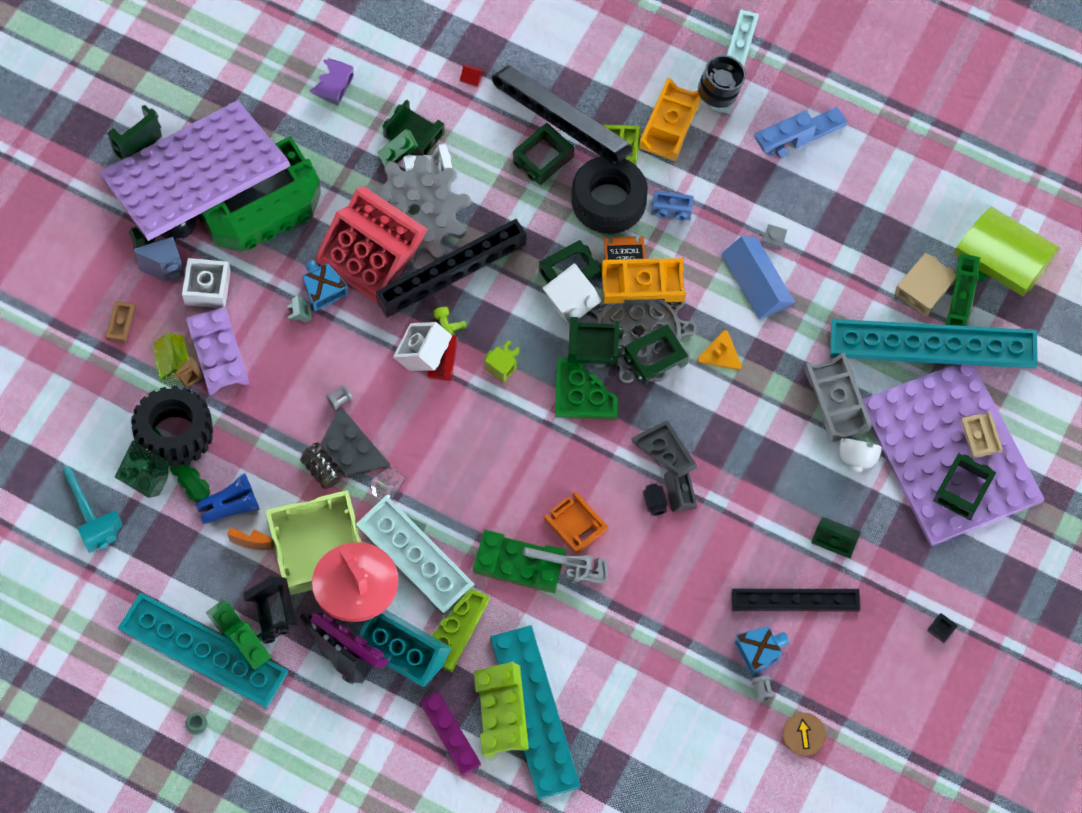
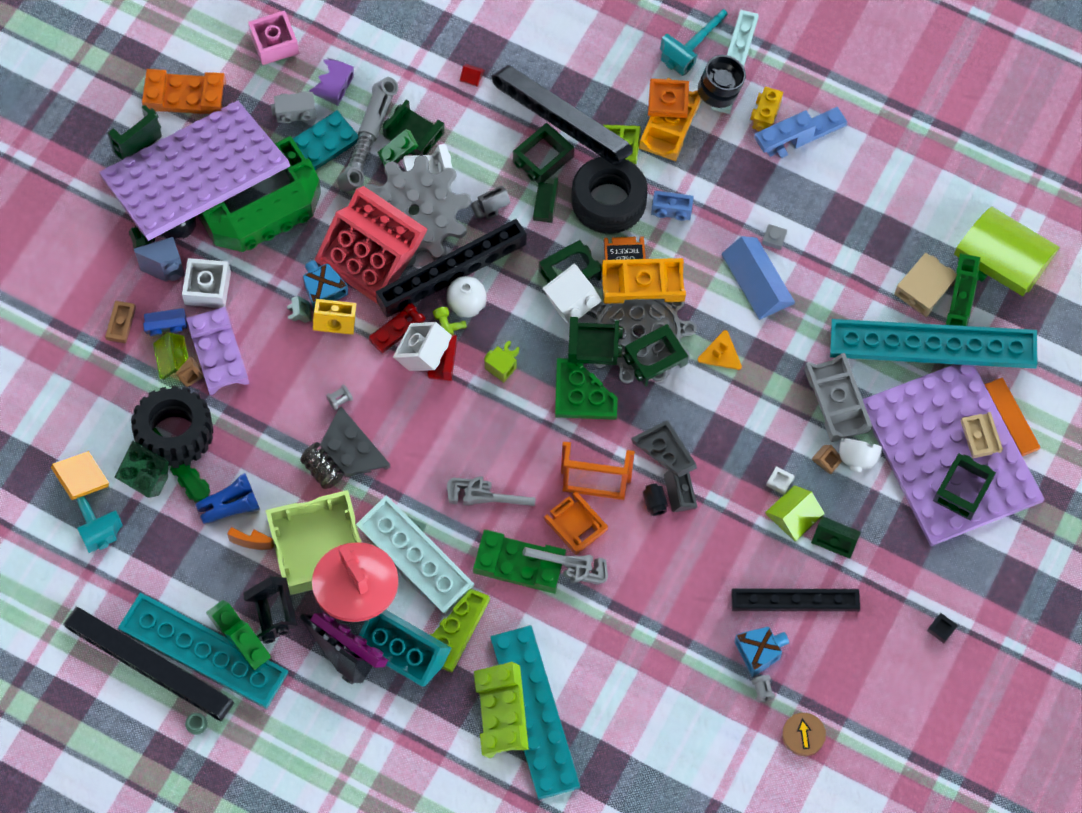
(80, 475): none -> light orange tile
(148, 663): none -> black beam
(165, 321): none -> blue bracket
(183, 92): none -> orange piece
(273, 37): none -> bright pink brick
(294, 107): none -> light grey brick
(326, 139): none -> teal plate
(334, 316): none -> yellow brick
(368, 132): none -> light grey piece
(387, 483): clear slope -> none
(395, 328): none -> red plate
(450, 733): magenta plate -> none
(466, 296): none -> white cylinder
(478, 492): none -> light grey piece
(490, 202): none -> flat silver piece
(545, 201): none -> dark green panel
(595, 478): none -> orange piece
(668, 98): none -> orange tile
(680, 56): none -> teal piece
(767, 109): none -> yellow brick
(780, 480): none -> white tile
(795, 512): none -> lime slope
(827, 458): none -> medium nougat slope
(1012, 416): none -> orange tile

